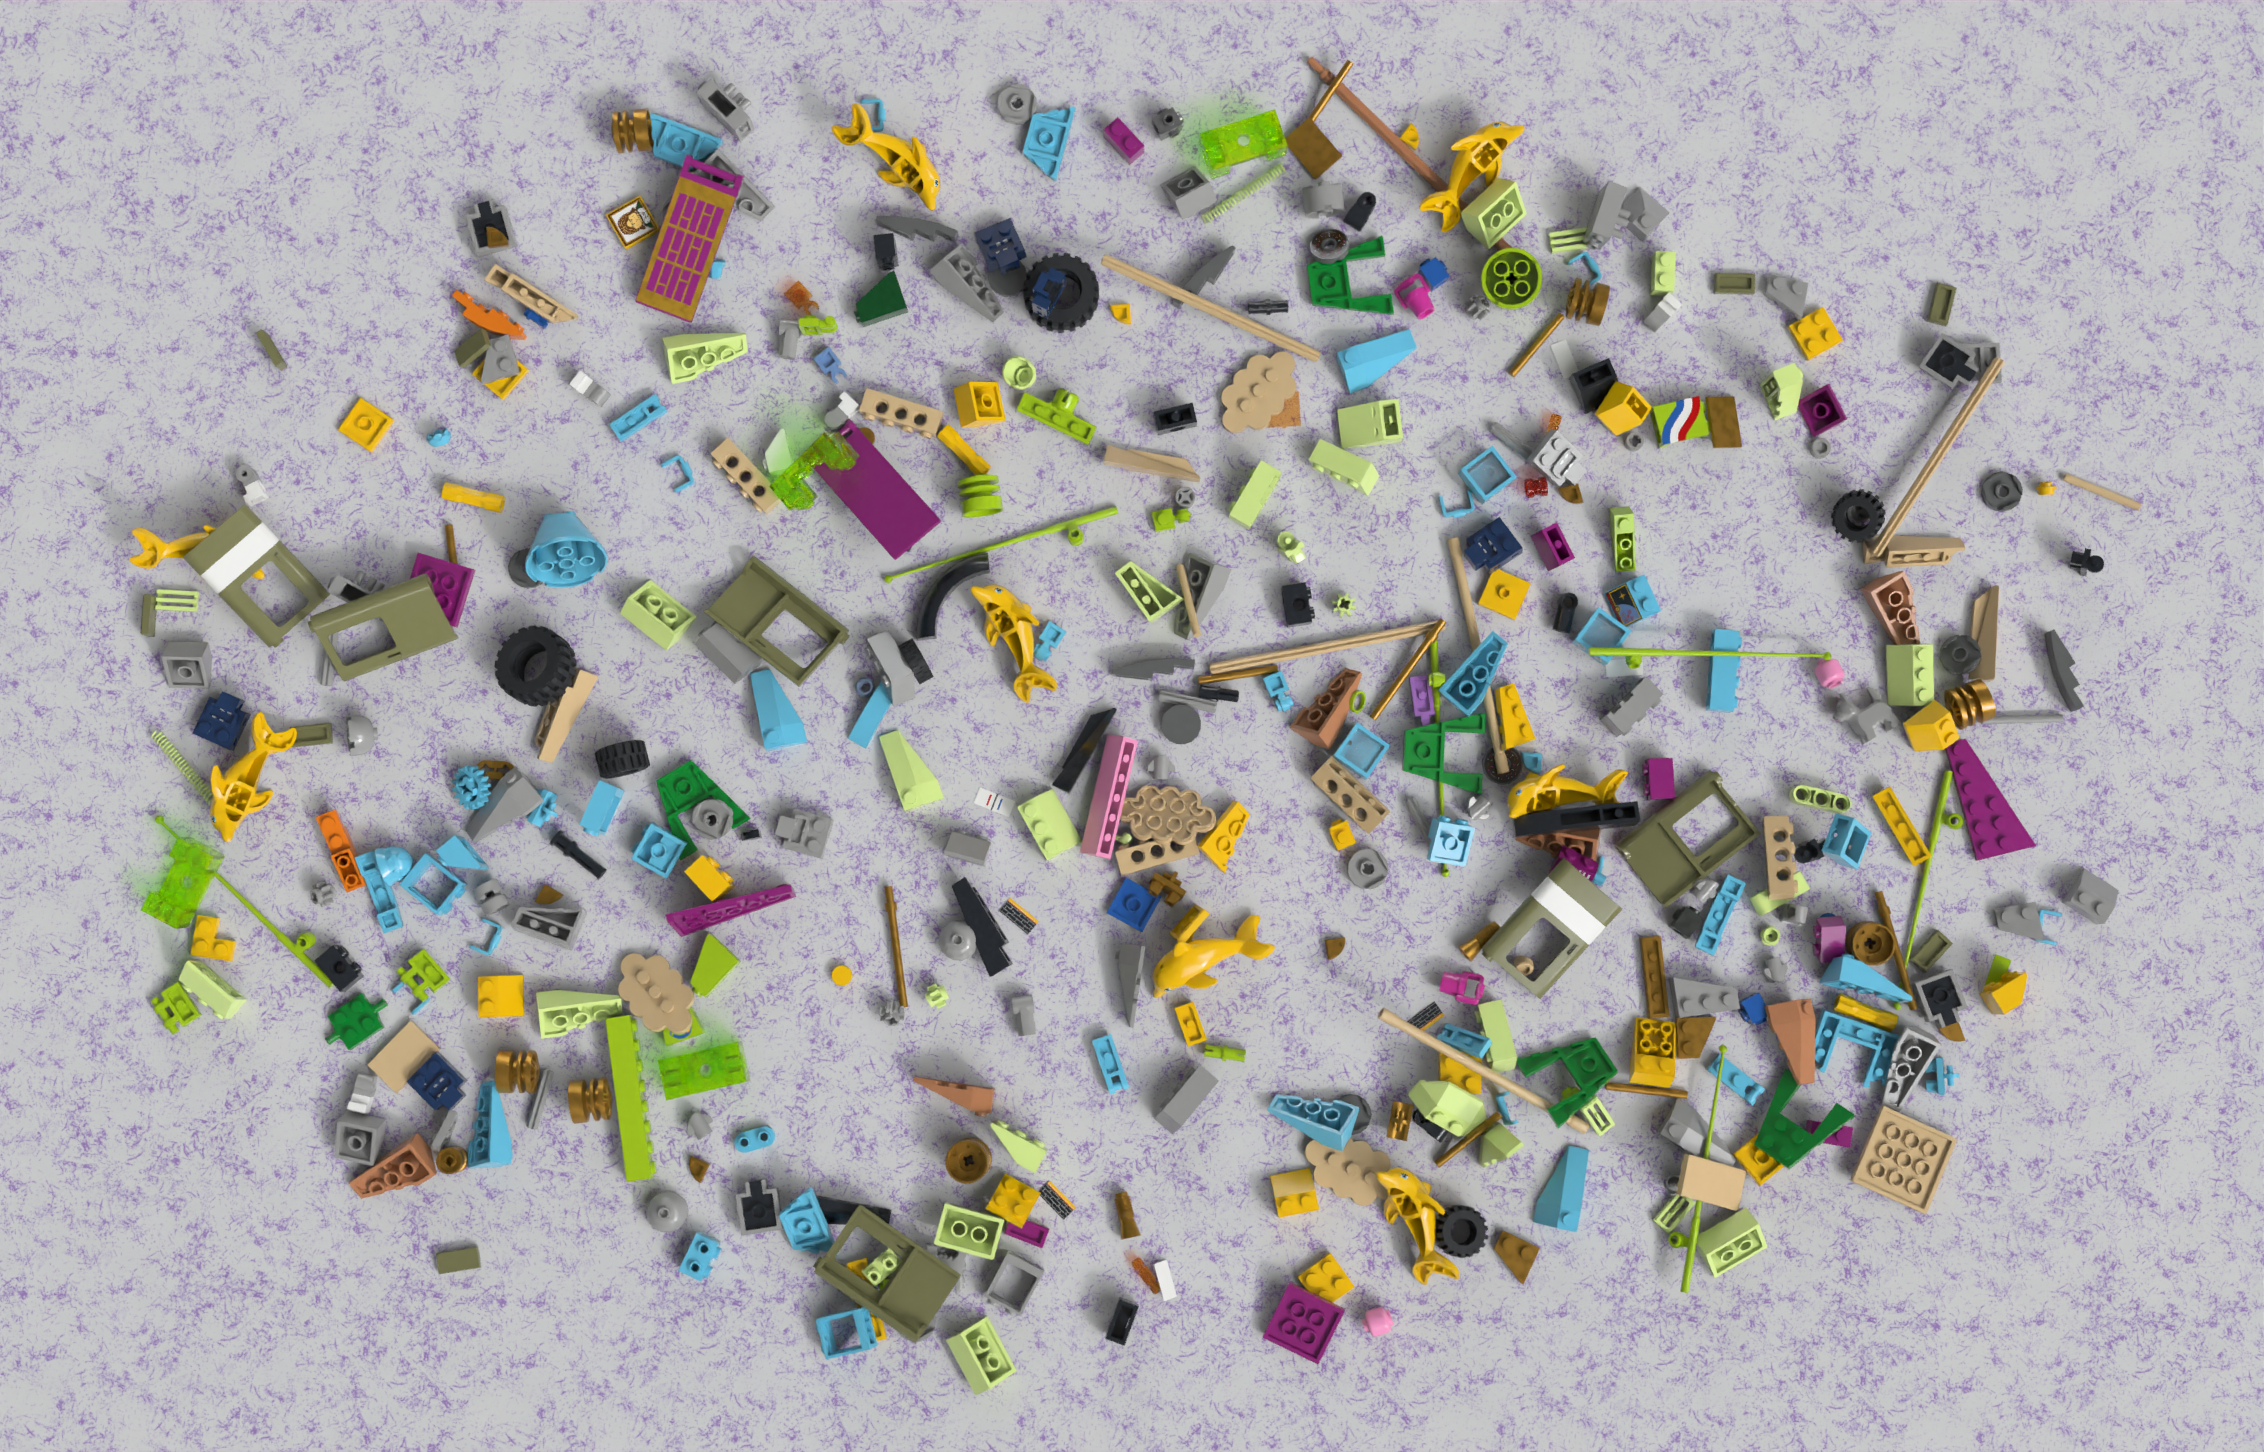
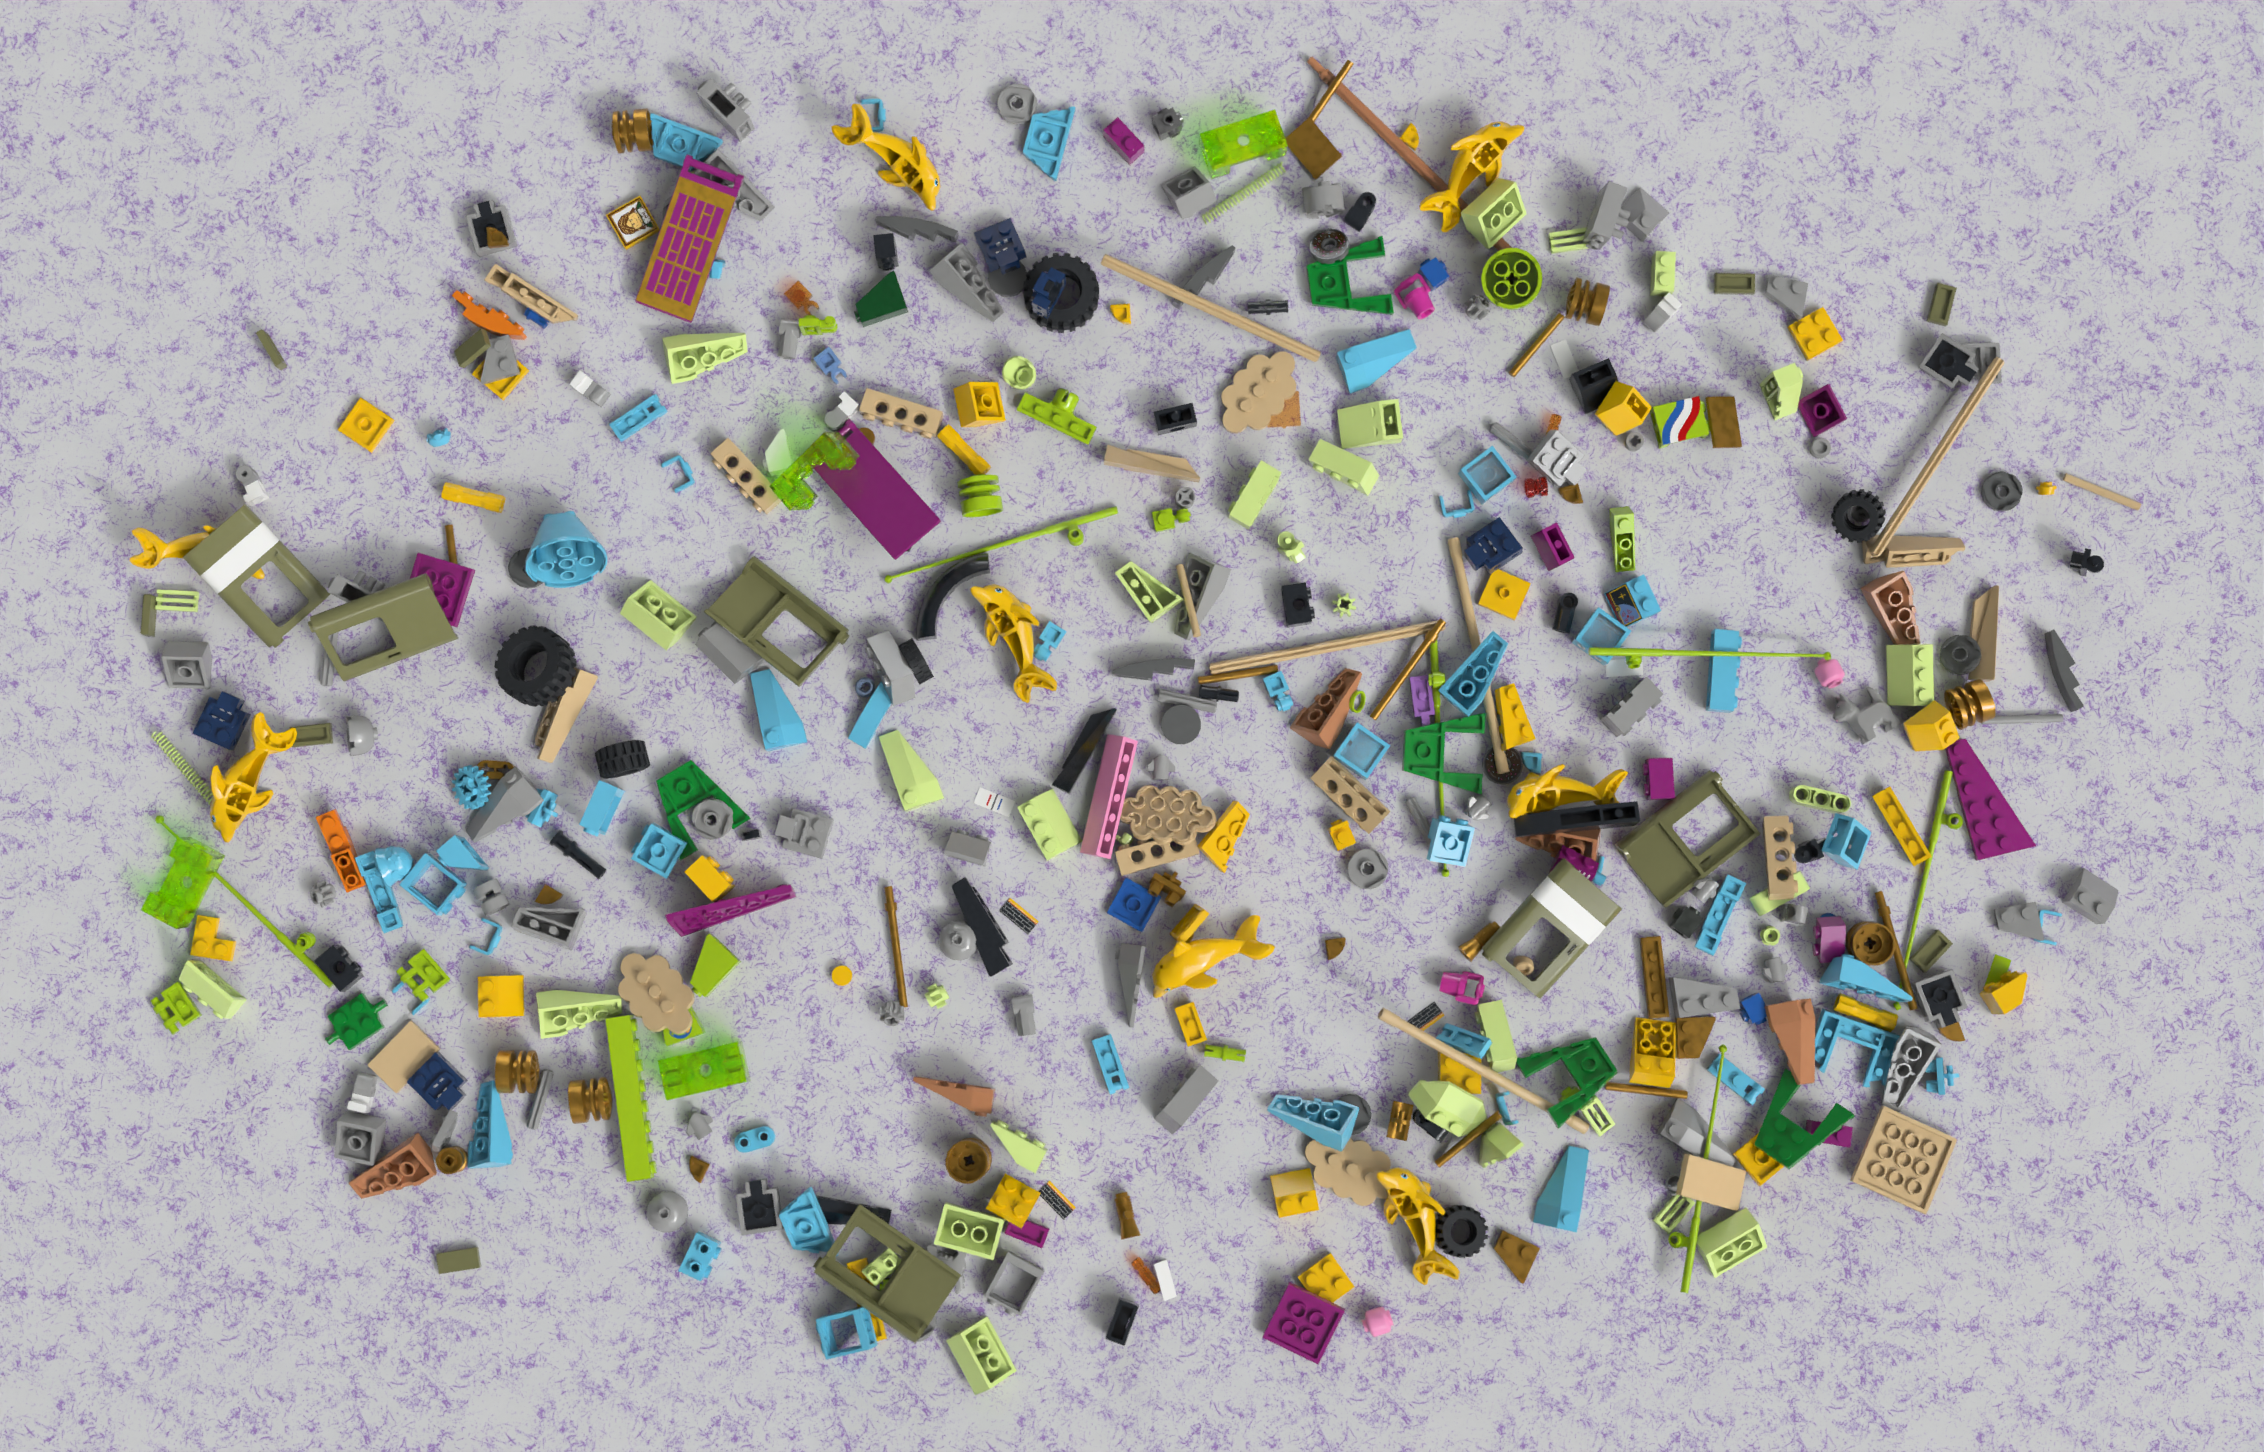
(1591, 263): medium azure piece -> none

